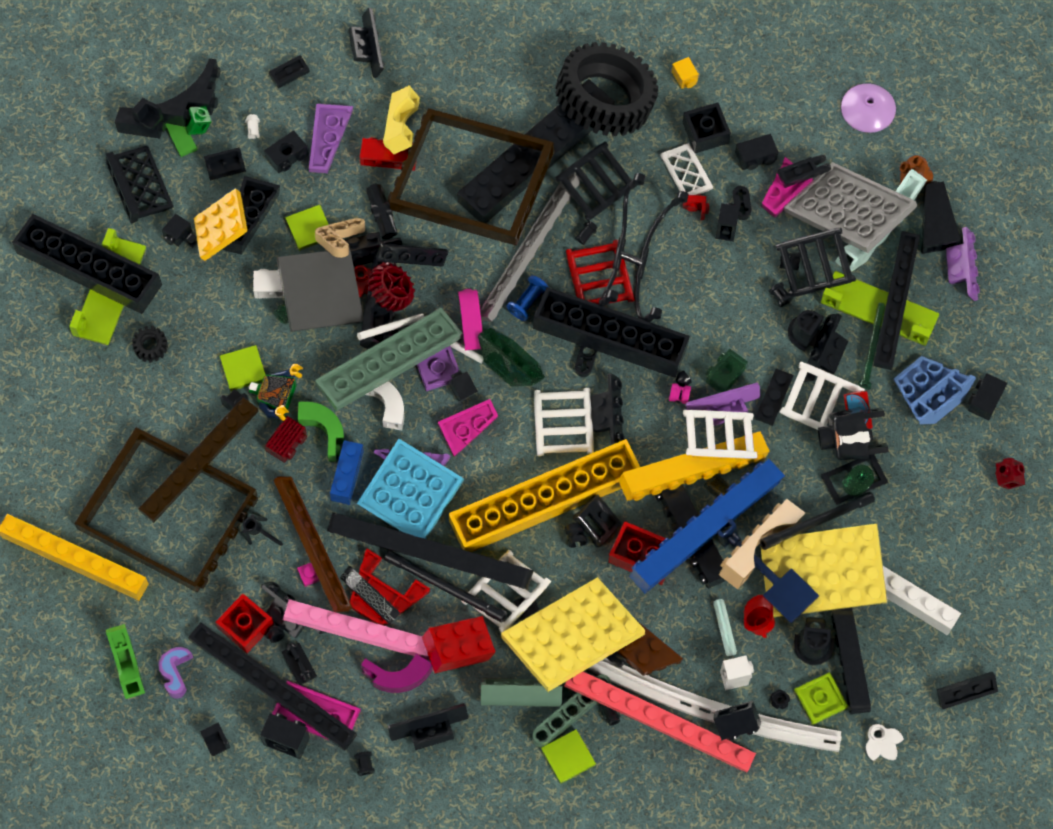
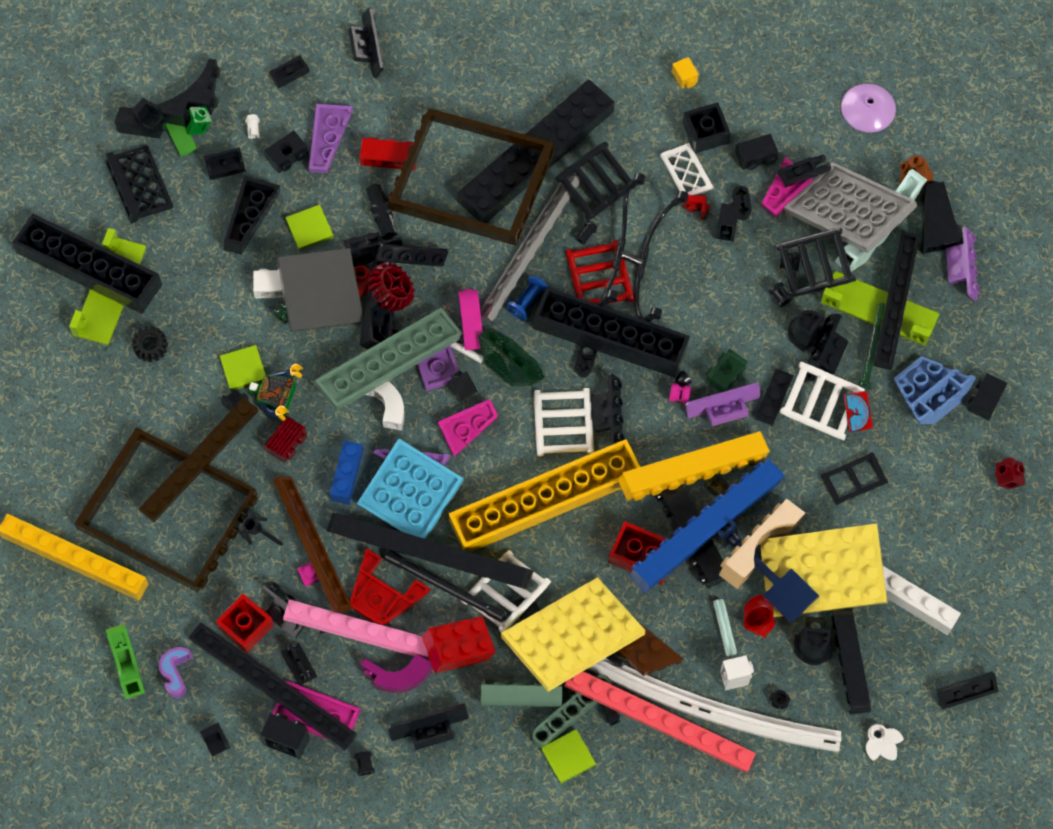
(177, 231): black brick -> none
(220, 224): yellow plate -> none
(275, 633): black plate -> none
(322, 417): bright green arch -> none
(331, 235): tan beam -> none
(370, 595): black sticker -> none
(390, 326): white bar -> none
(402, 106): light yellow arch -> none
(576, 534): black wheel -> none
(601, 516): black plate -> none
(615, 66): black tyre -> none
(727, 416): white bar -> none
(737, 720): black brick -> none
(776, 538): black piece -> none
(821, 698): lime tile -> none
(849, 435): black piece -> none
(858, 480): clear green piece -> none

